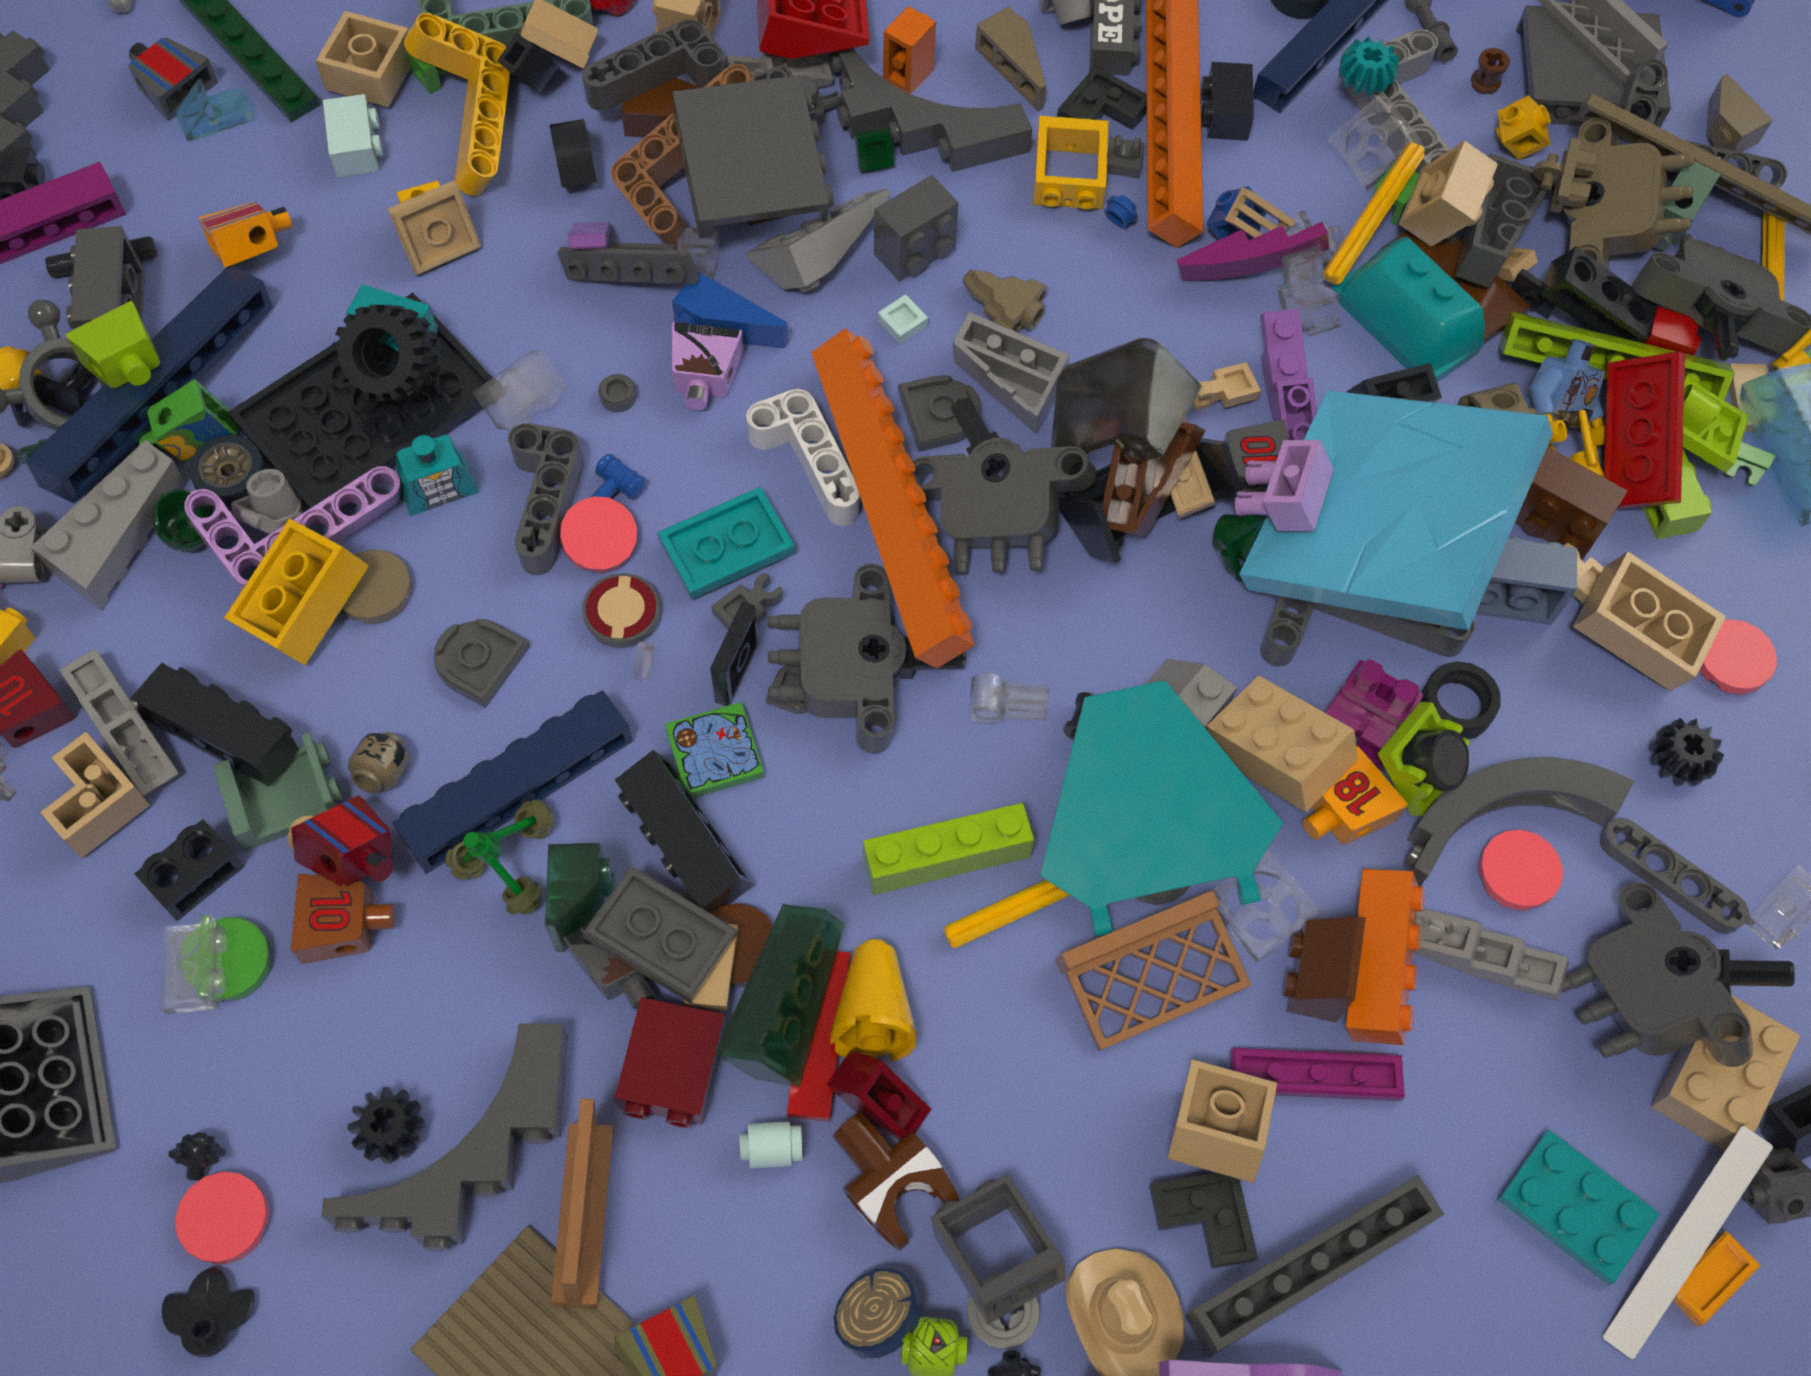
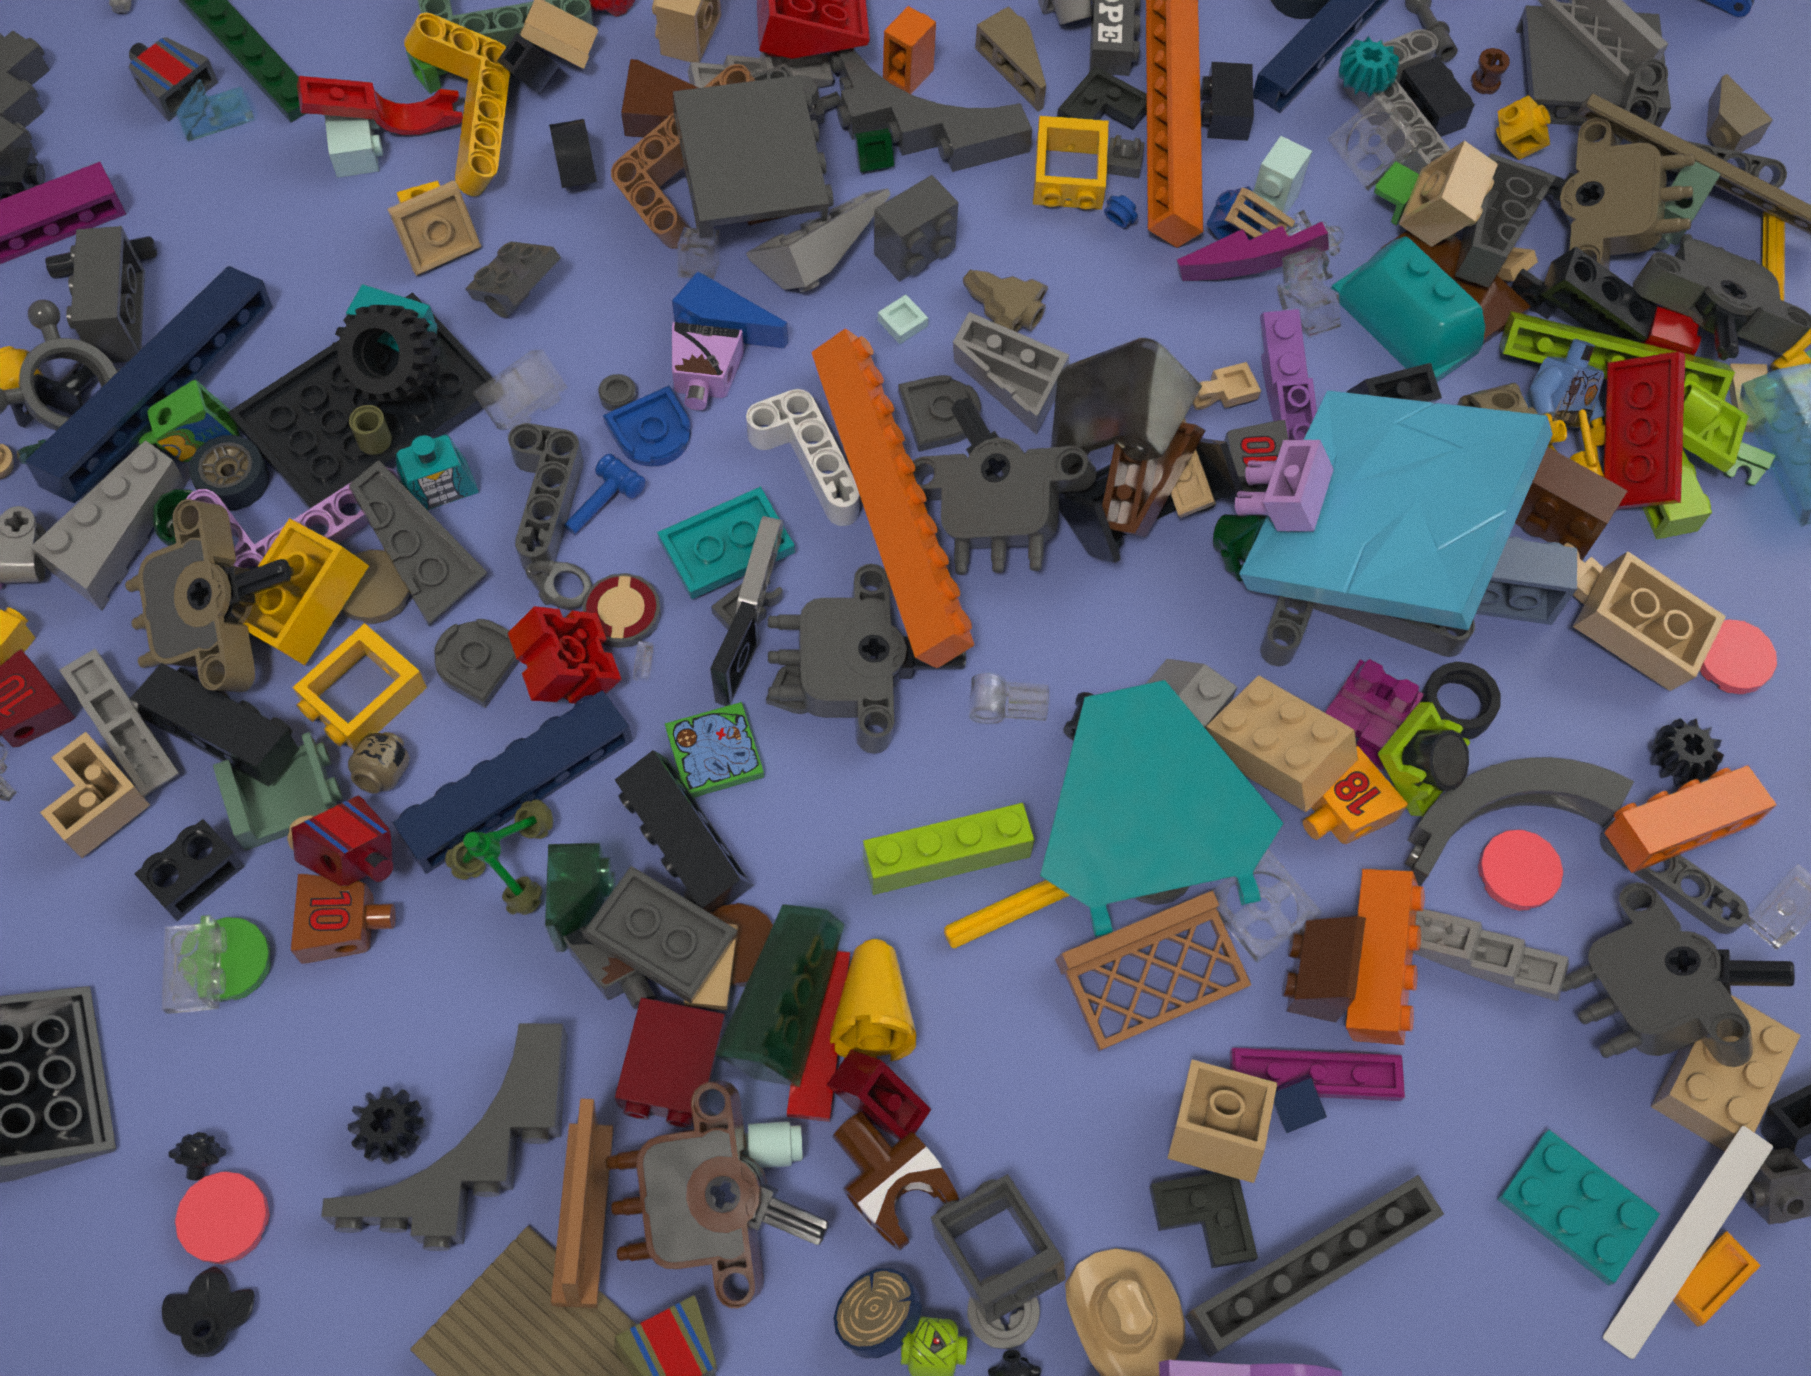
(116, 347): lime torso -> none
(200, 600): none -> piece
(231, 233): light orange torso -> none
(268, 502): light grey piece -> none
(361, 100): none -> red piece
(364, 58): tan brick -> none
(367, 418): none -> olive beam
(381, 710): none -> yellow window
(420, 548): none -> dark grey wing
(511, 276): none -> dark grey plate
(542, 576): none -> dark grey piece
(563, 655): none -> red brick
(589, 235): medium lavender tile -> none
(598, 534): coral tile -> none
(630, 264): dark grey bracket -> none
(651, 62): dark grey beam -> none
(651, 428): none -> blue tile
(686, 1210): none -> piece
(761, 563): none -> light grey beam
(1282, 174): none -> light aqua brick
(1298, 1103): none -> dark blue tile
(1373, 213): yellow axle -> none
(1437, 95): none -> black brick
(1566, 190): dark tan hips -> none
(1688, 817): none -> orange brick

